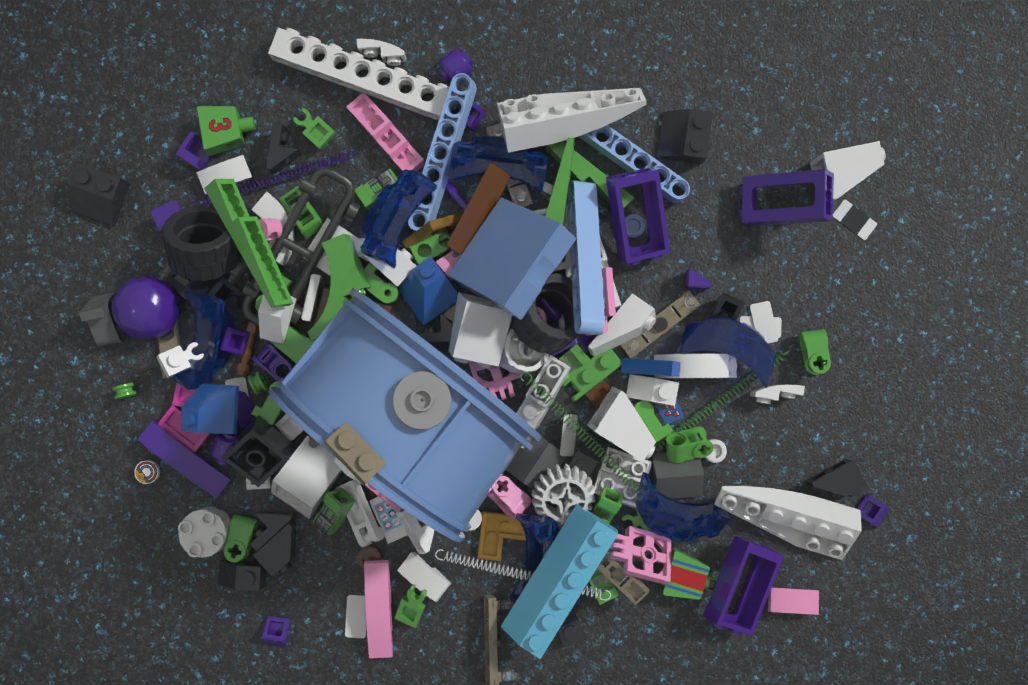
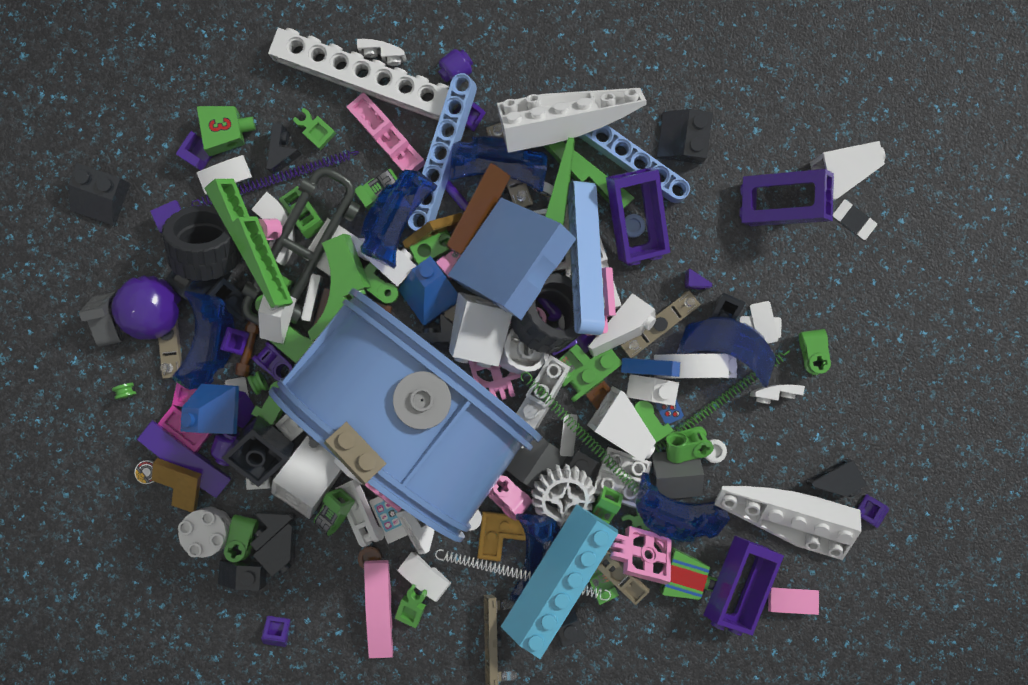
(177, 360): white plate -> none
(182, 480): none -> pearl gold tile
(355, 617): white sticker -> none

